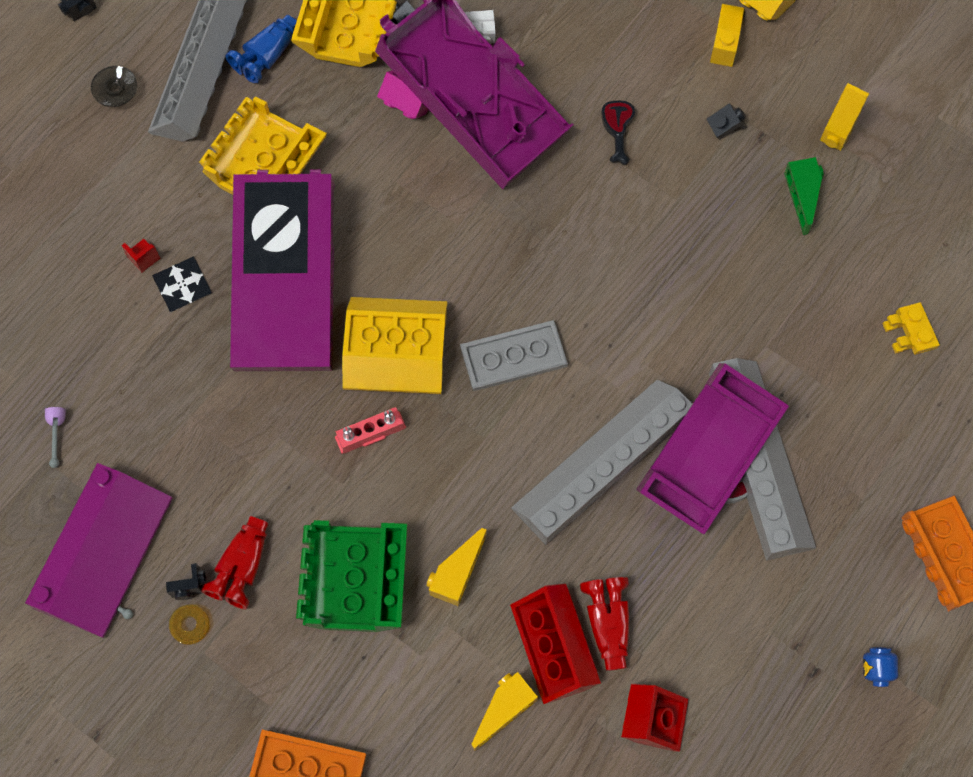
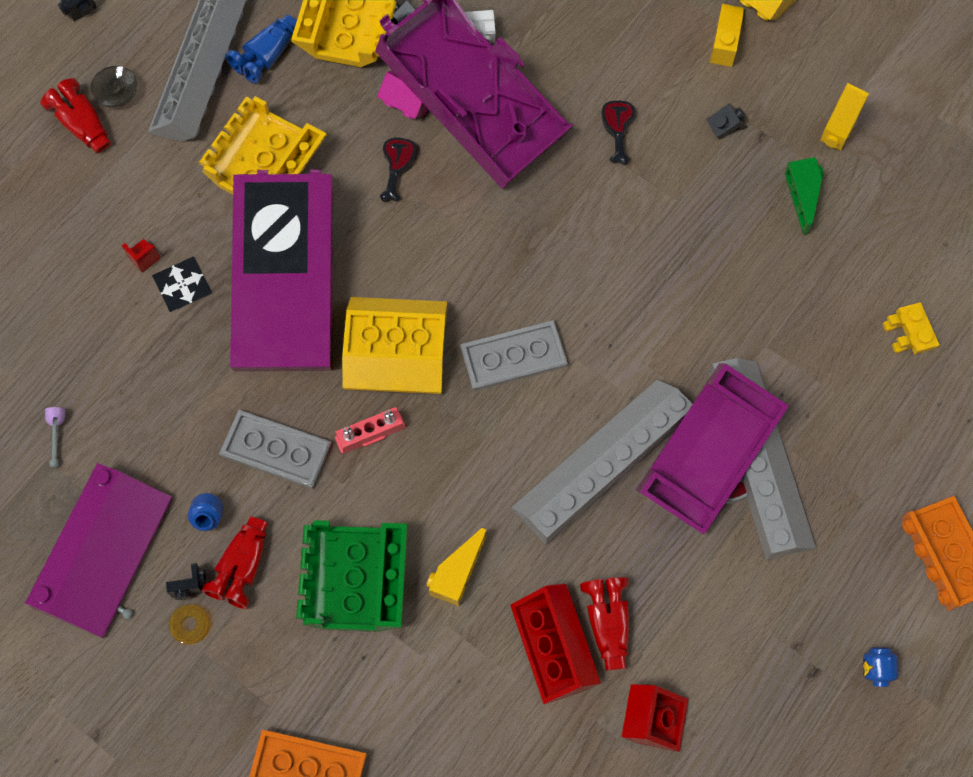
(80, 118): none -> red piece
(205, 512): none -> blue head
(275, 449): none -> light grey tile
(400, 156): none -> black piece
(507, 704): yellow slope -> none

